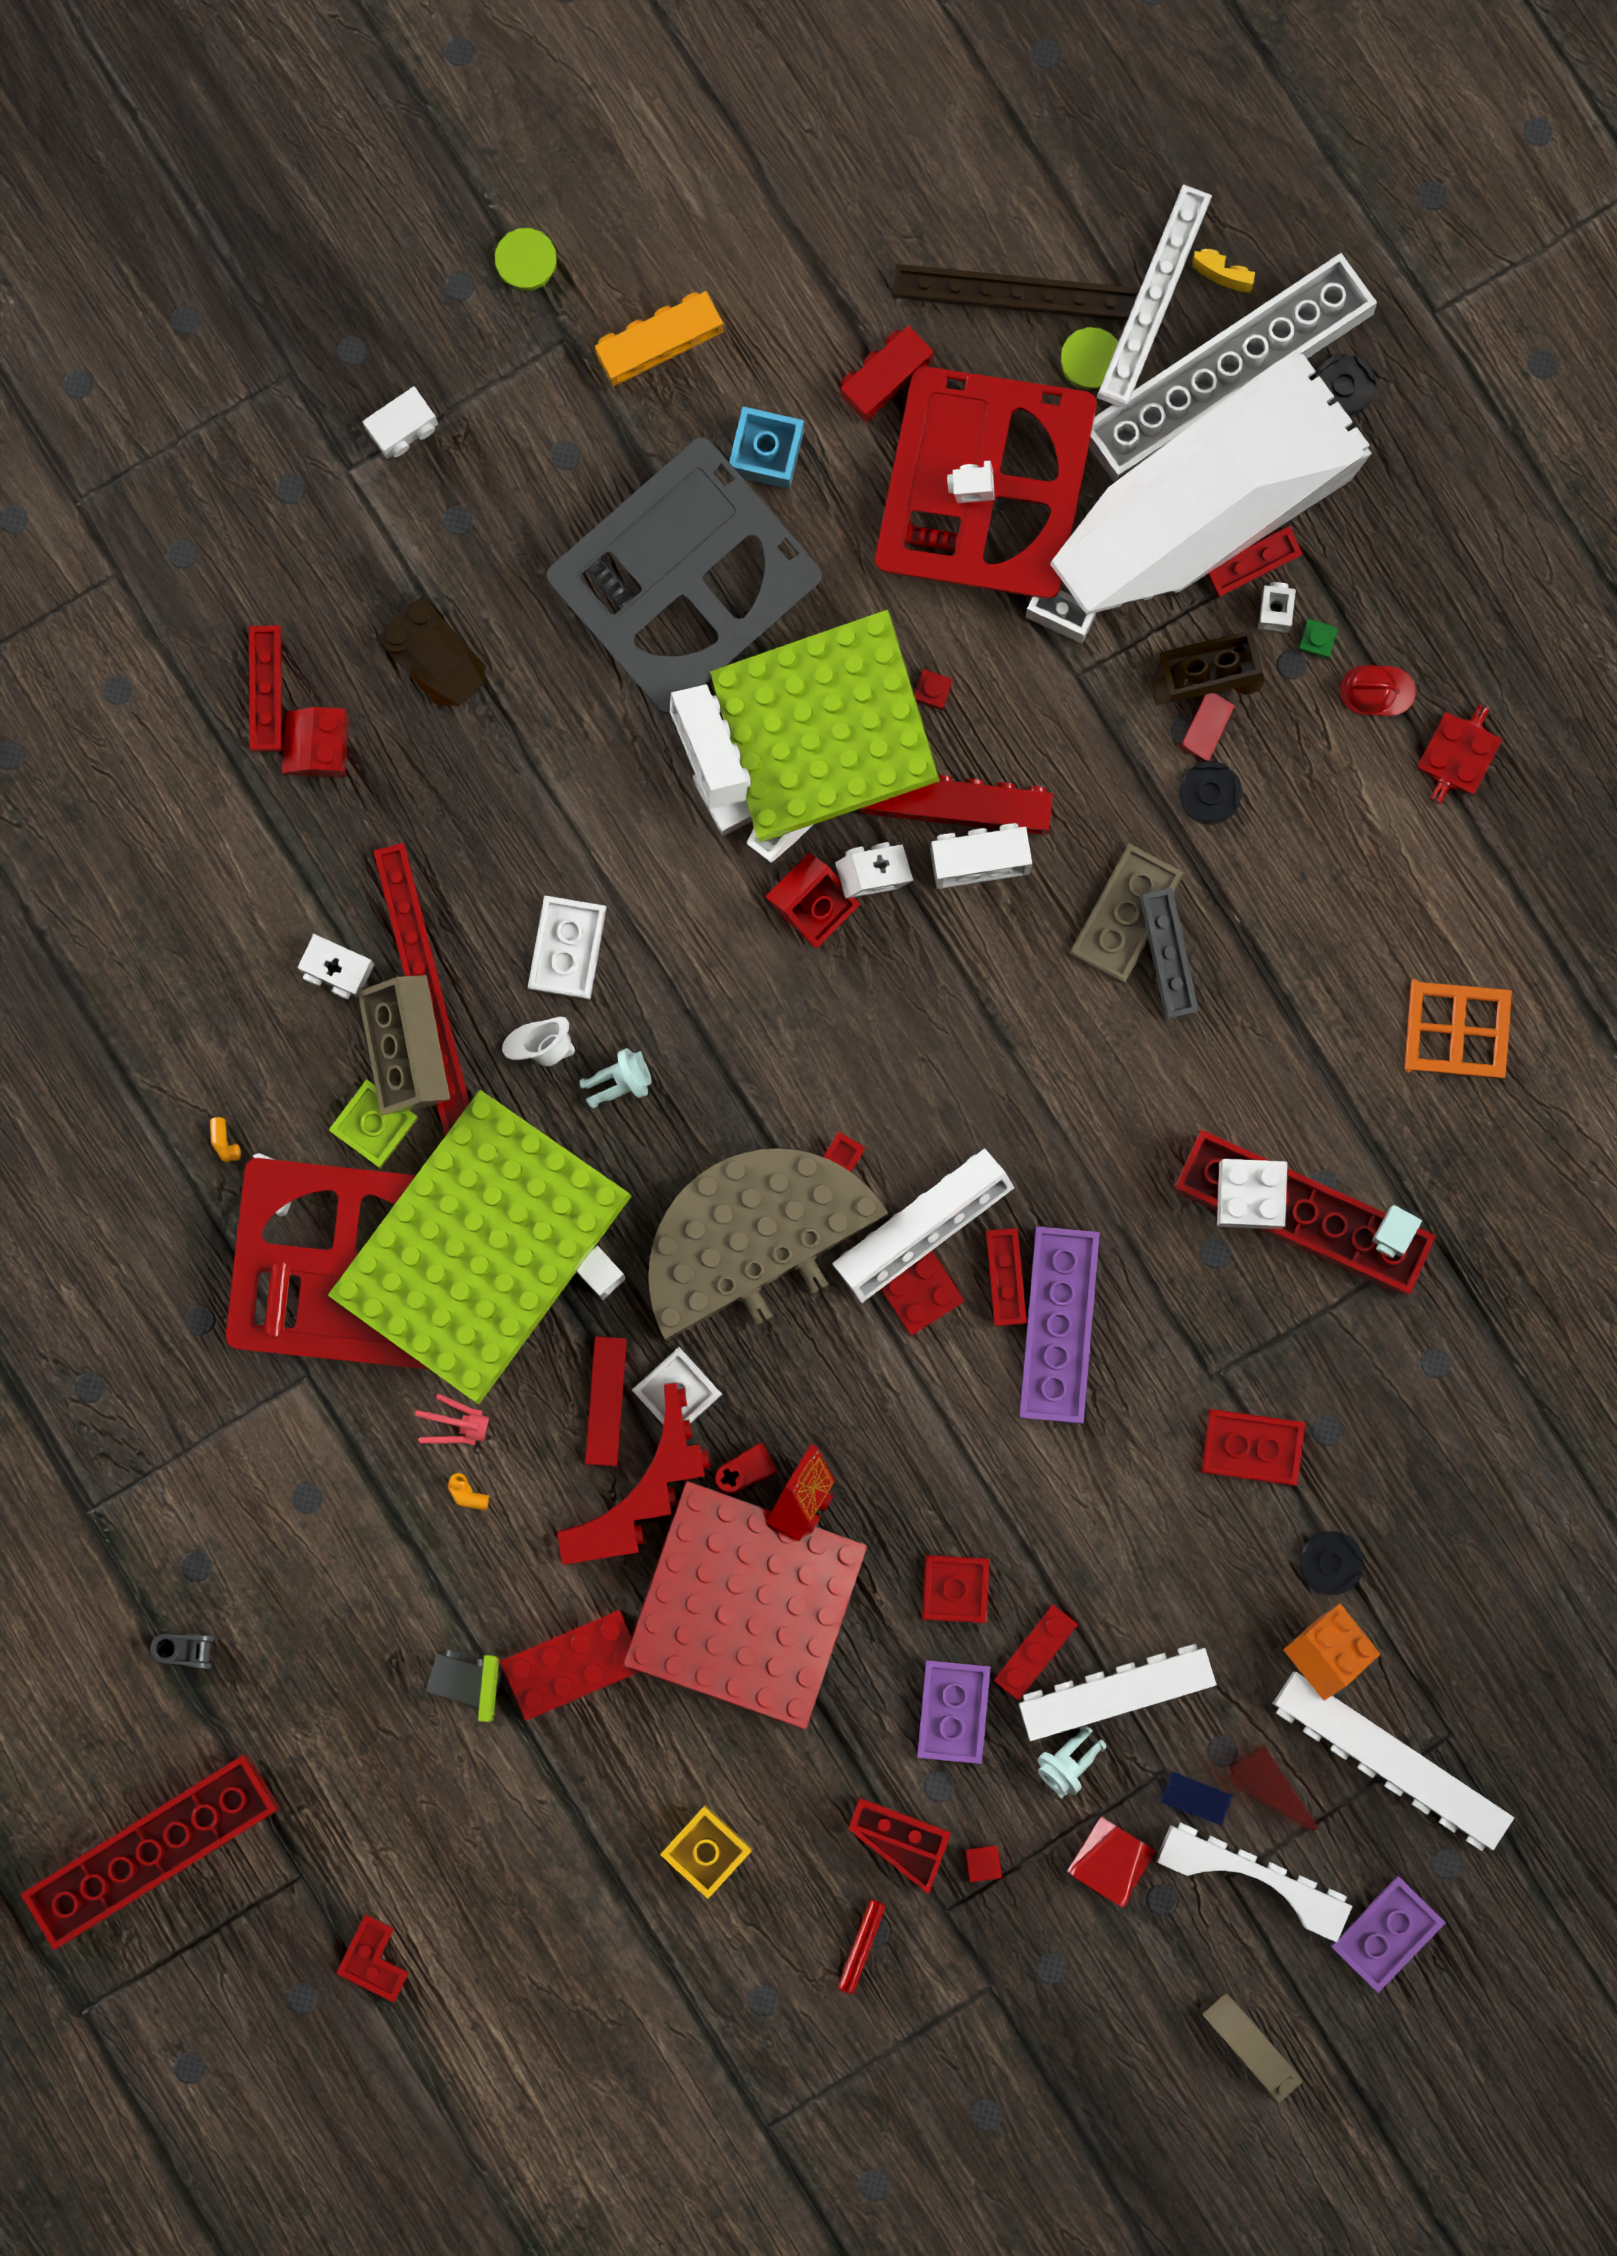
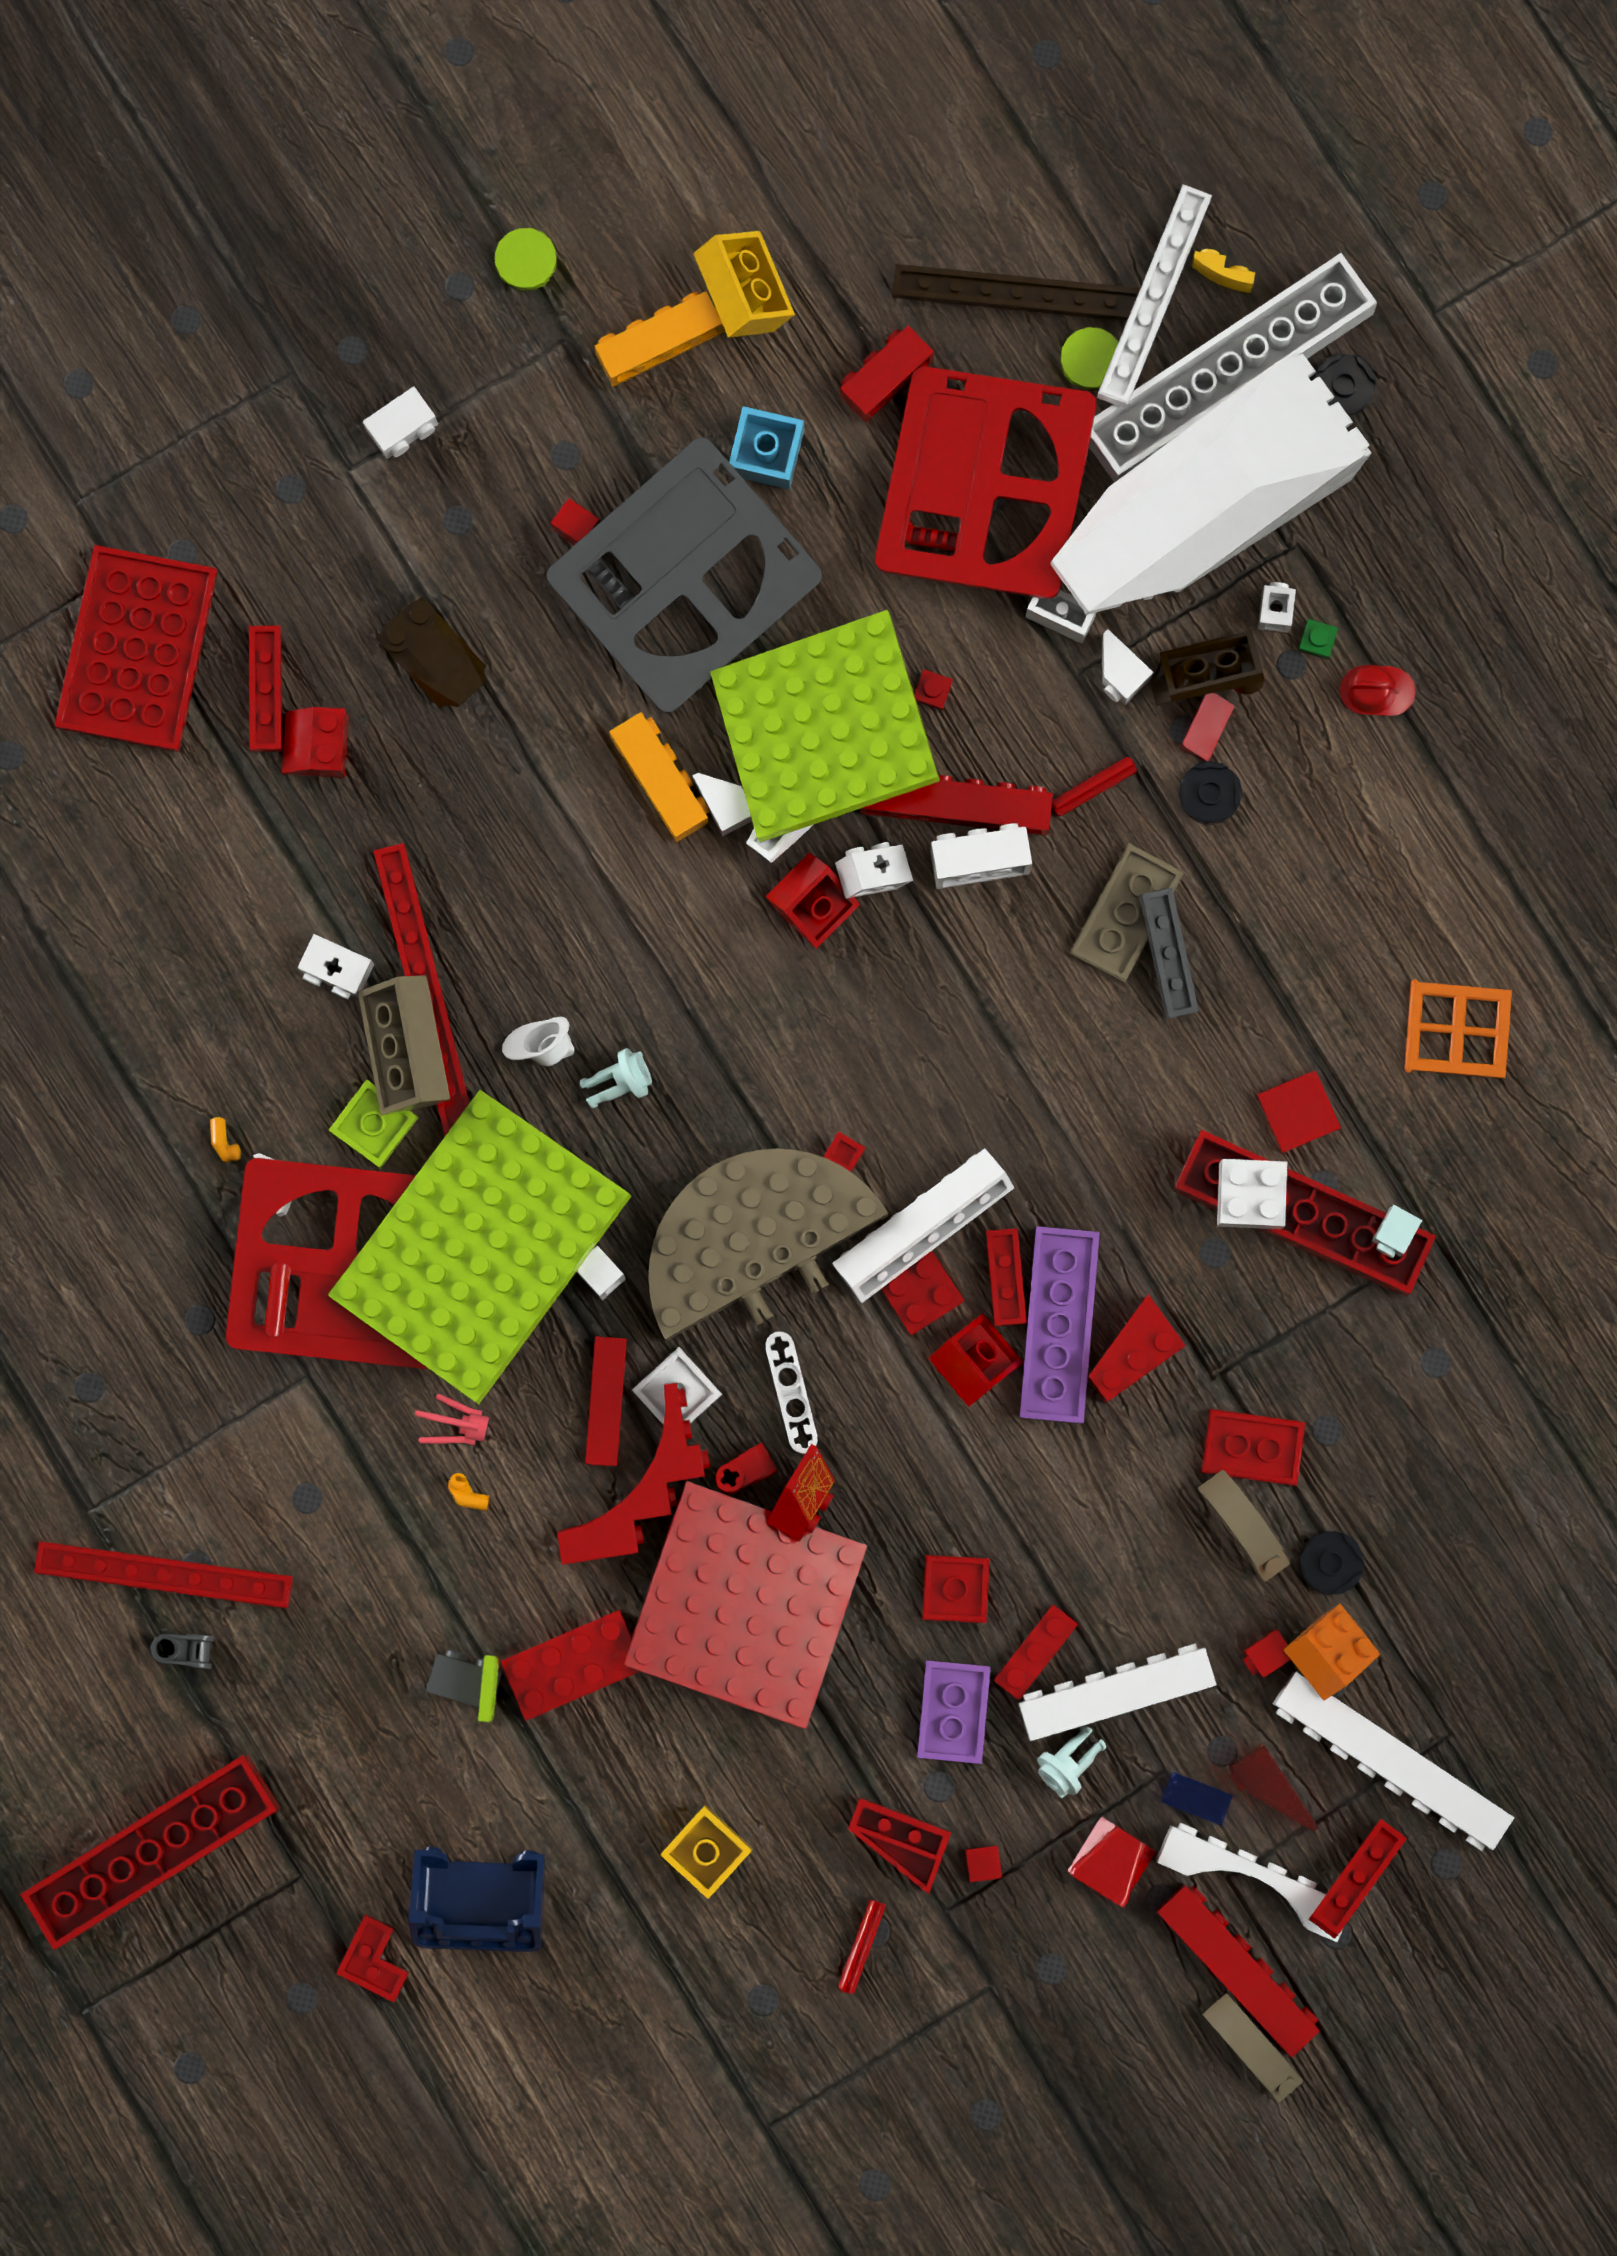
(136, 648): none -> red plate
(163, 1574): none -> red tile
(477, 1903): none -> dark blue windscreen
(567, 947): white tile -> none
(573, 522): none -> red brick
(659, 777): none -> light orange brick
(709, 746): white brick -> none
(744, 283): none -> yellow brick
(787, 1393): none -> white beam
(972, 483): white brick -> none
(975, 1360): none -> red slope
(1093, 786): none -> red axle
(1121, 670): none -> white slope
(1136, 1351): none -> red wedge
(1237, 1970): none -> red brick
(1244, 1524): none -> dark tan arch
(1255, 561): red plate -> none
(1266, 1654): none -> red brick
(1298, 1111): none -> red tile
(1357, 1879): none -> red plate
(1388, 1934): medium lavender plate -> none
(1459, 754): red plate -> none

